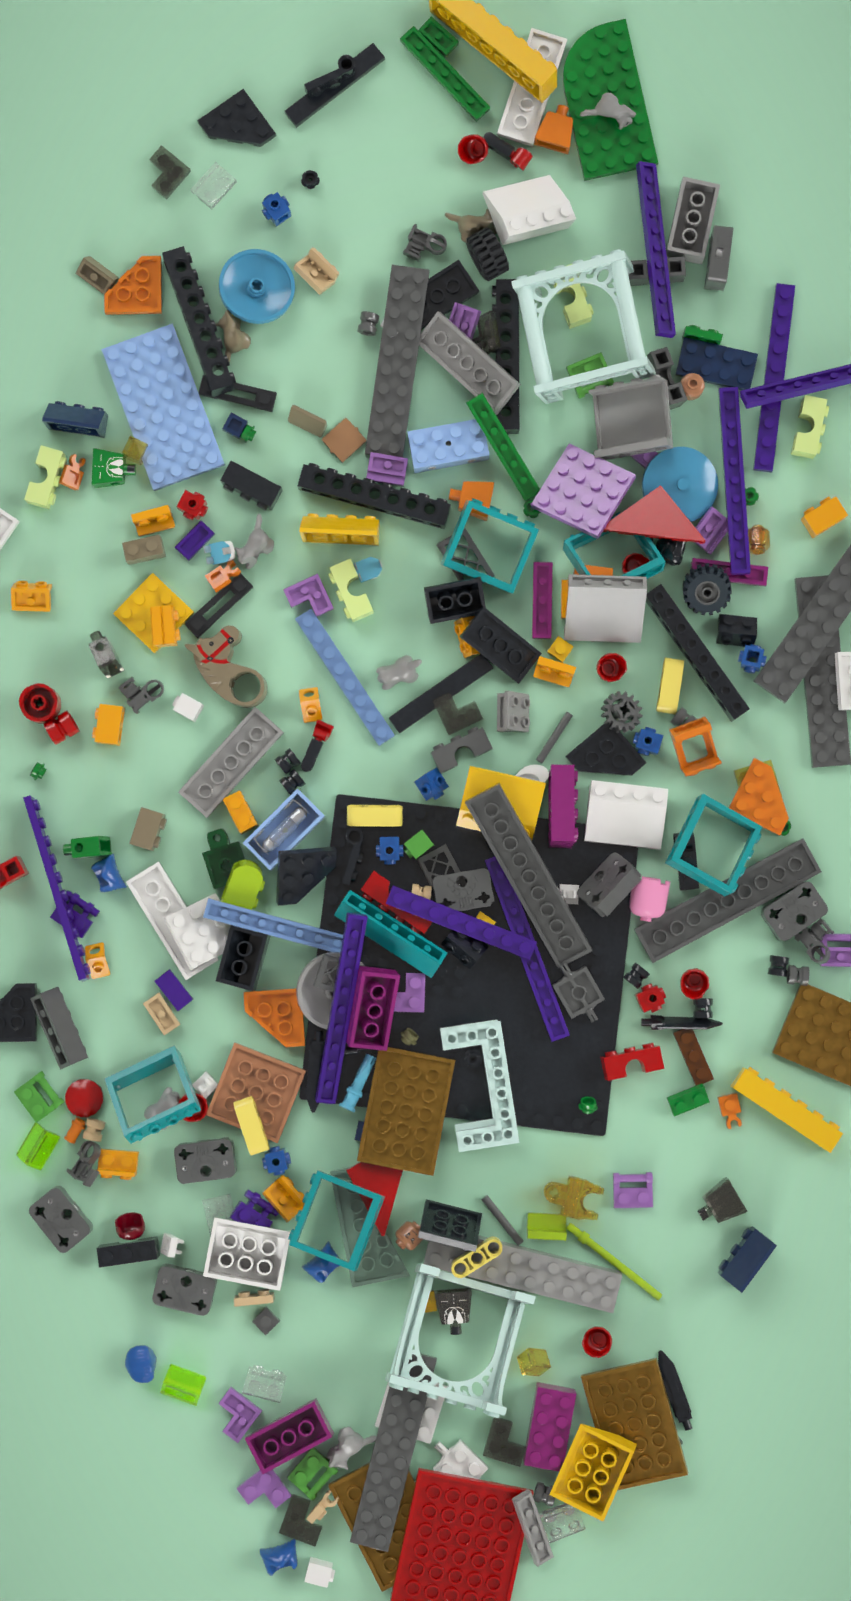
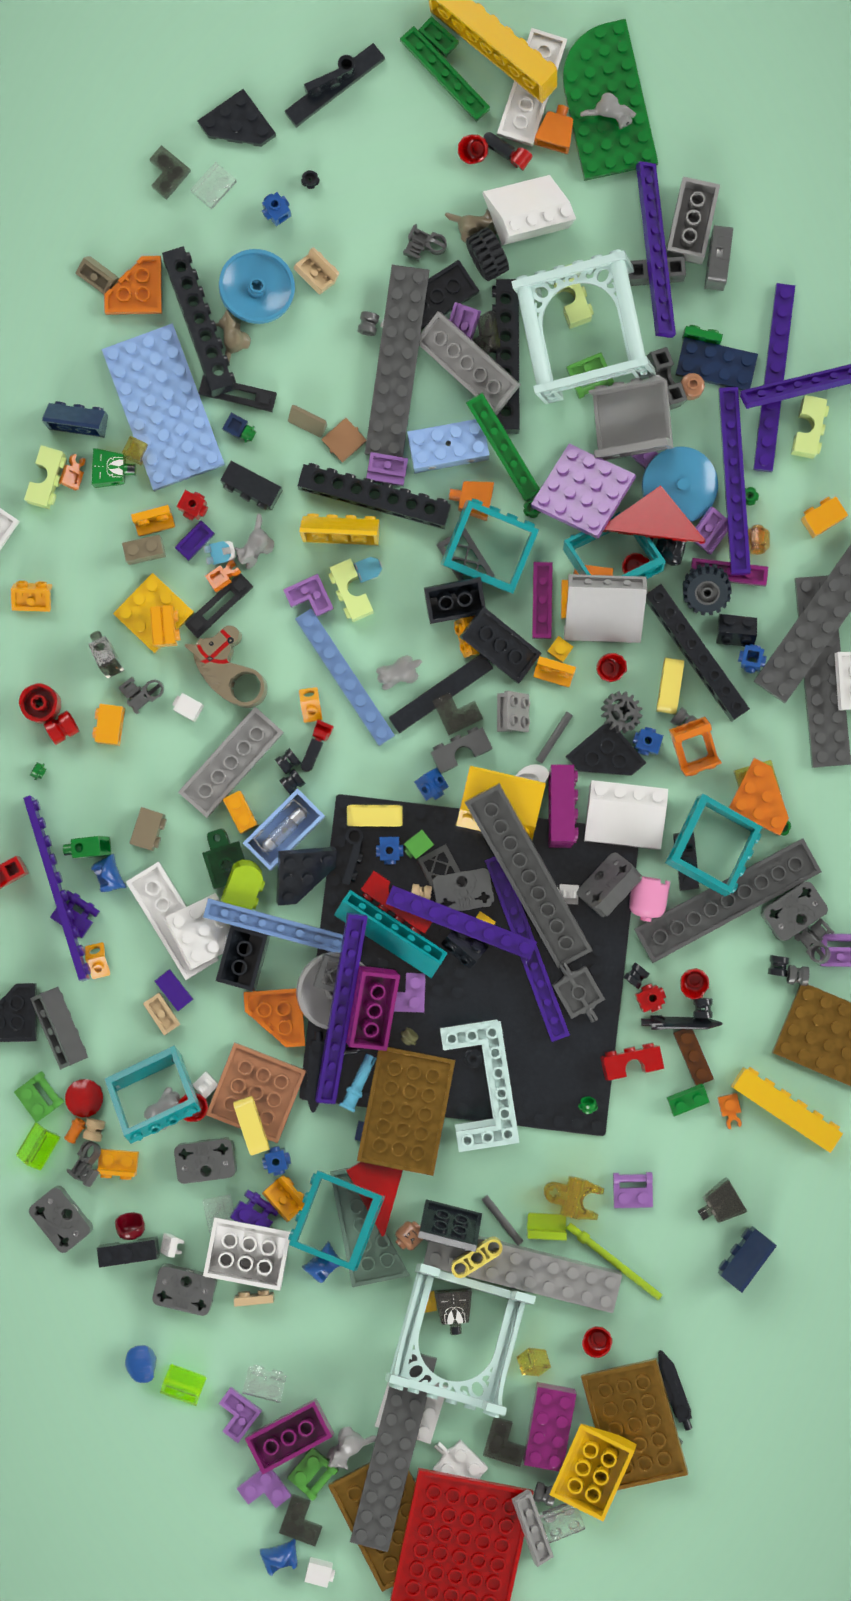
(266, 1320): dark grey plate -> none
(319, 1510): tan plate -> none

